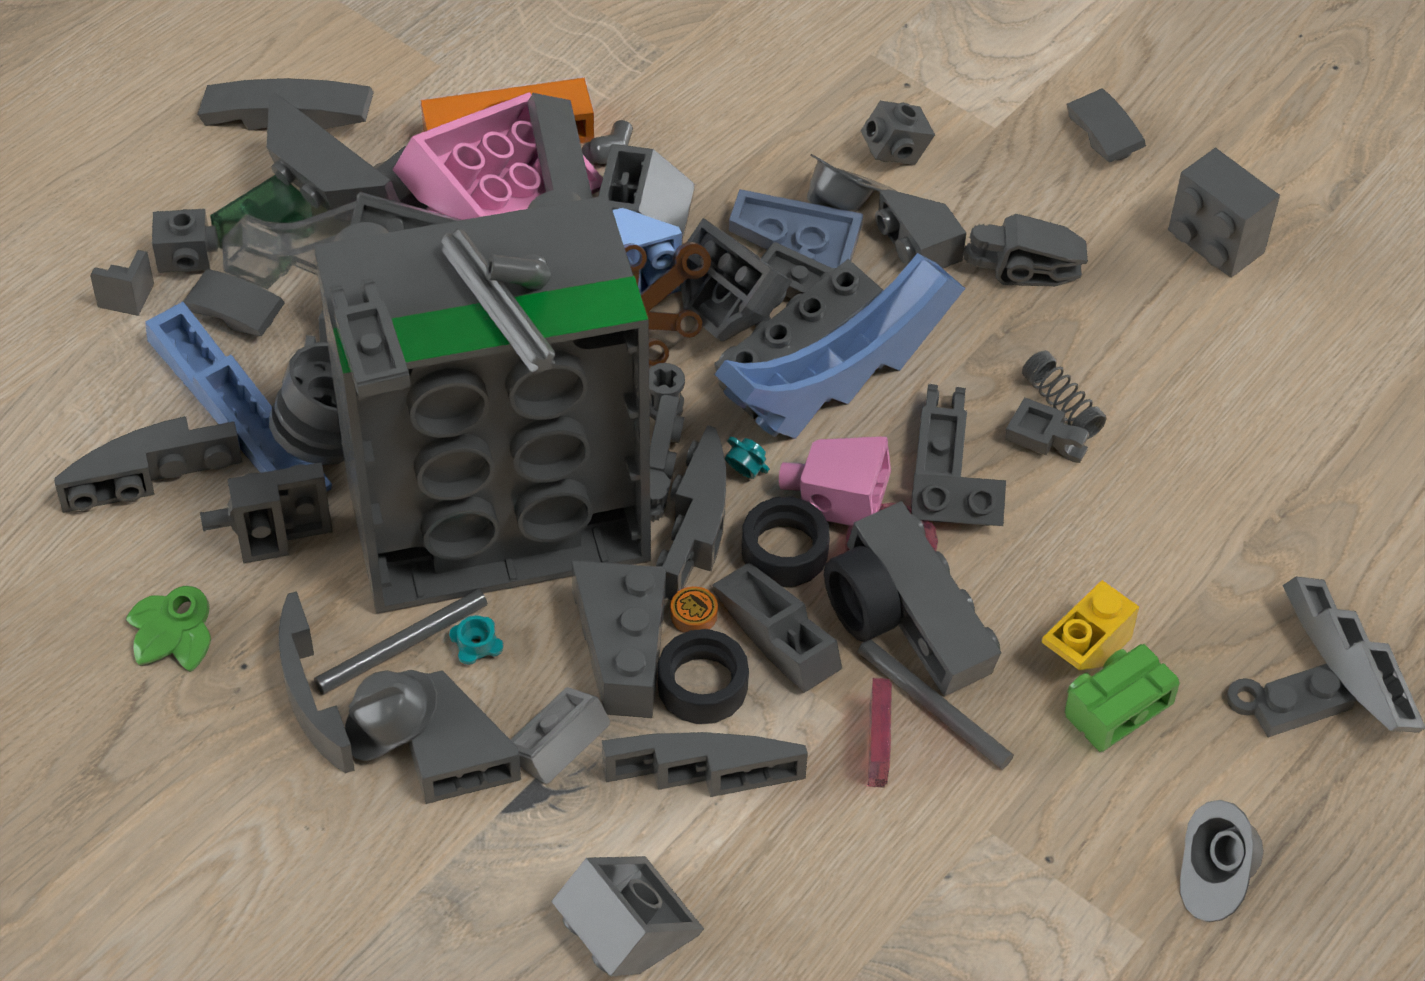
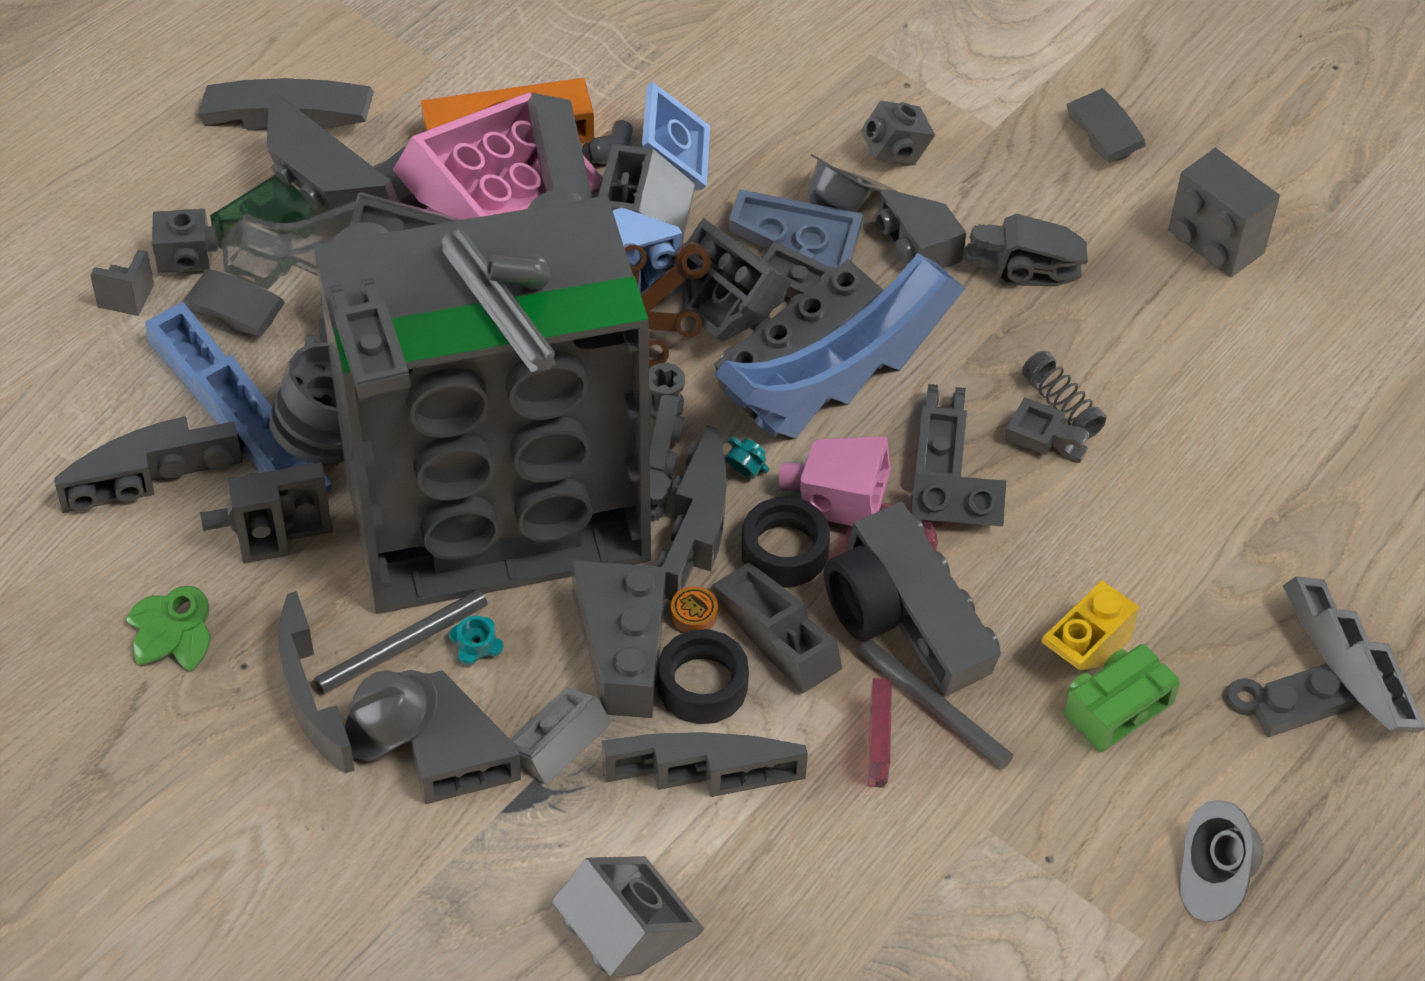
(676, 134): none -> light blue slope

